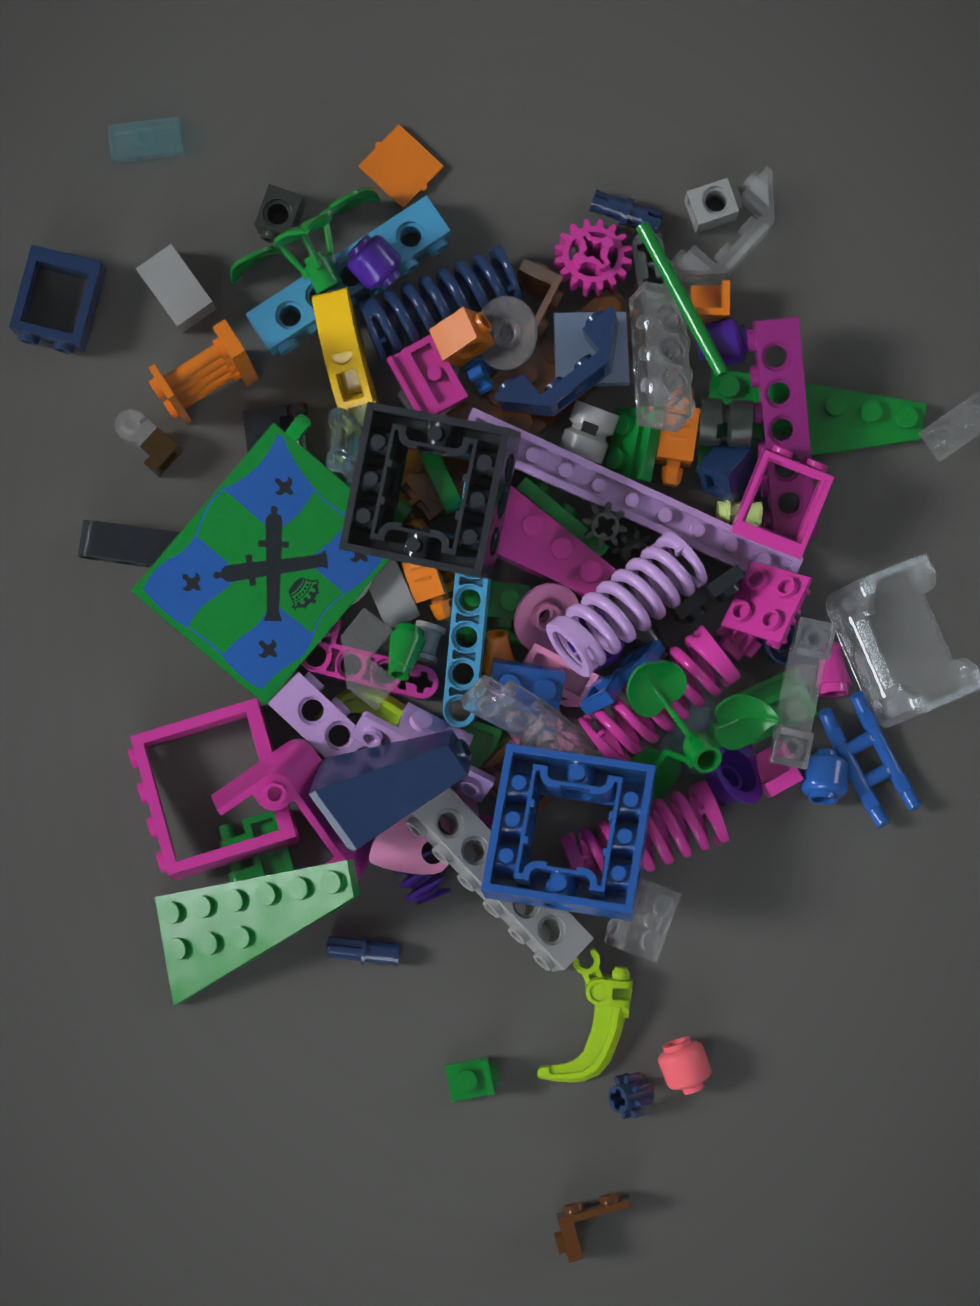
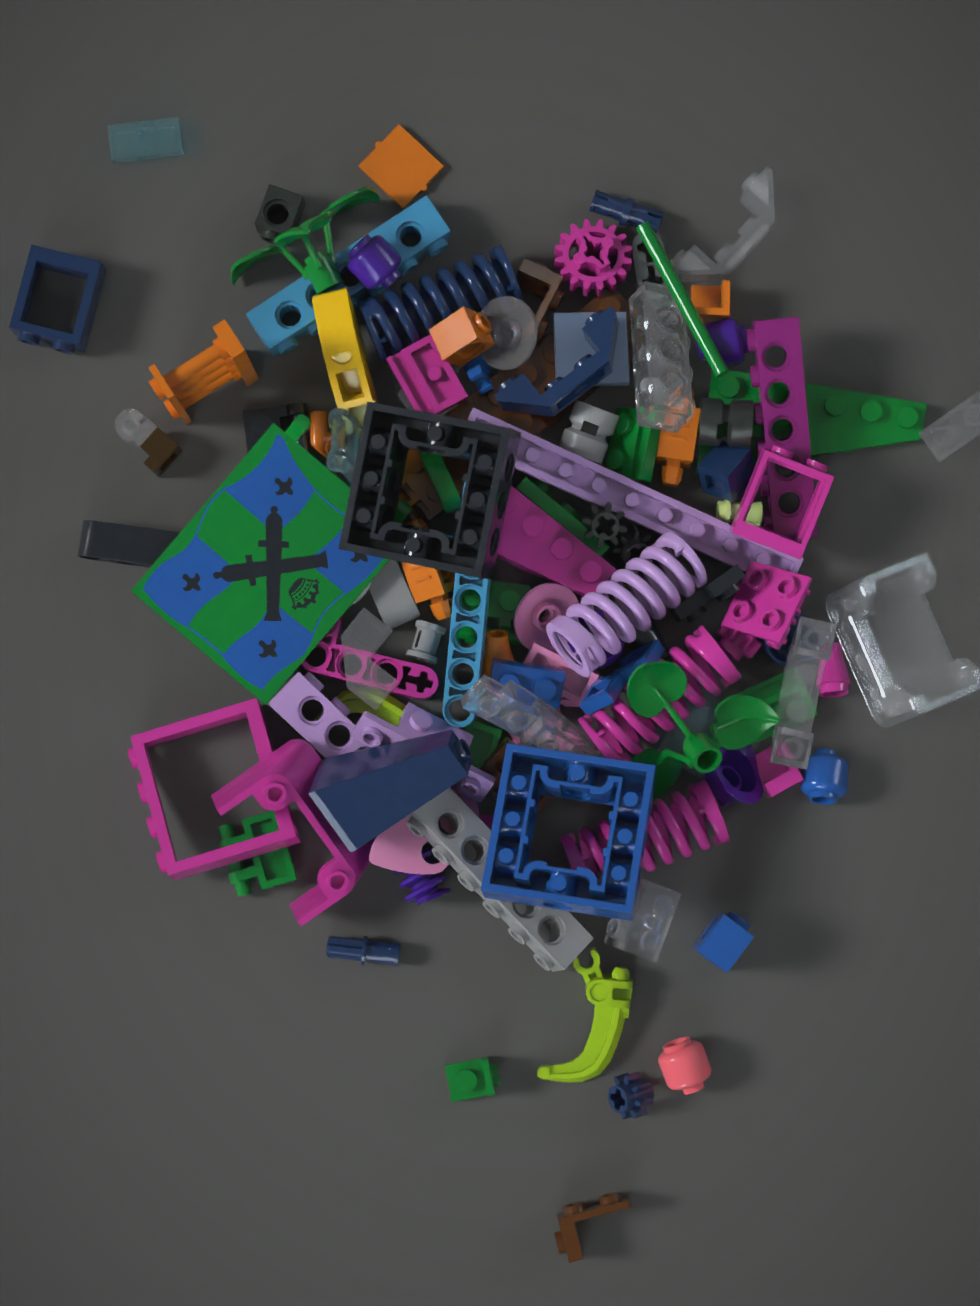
(176, 288): light grey panel -> none
(234, 923): wing -> none
(319, 435): none -> orange arm
(404, 650): green cone -> none
(704, 218): light grey brick -> none
(724, 940): none -> blue brick
(889, 769): blue piece -> none

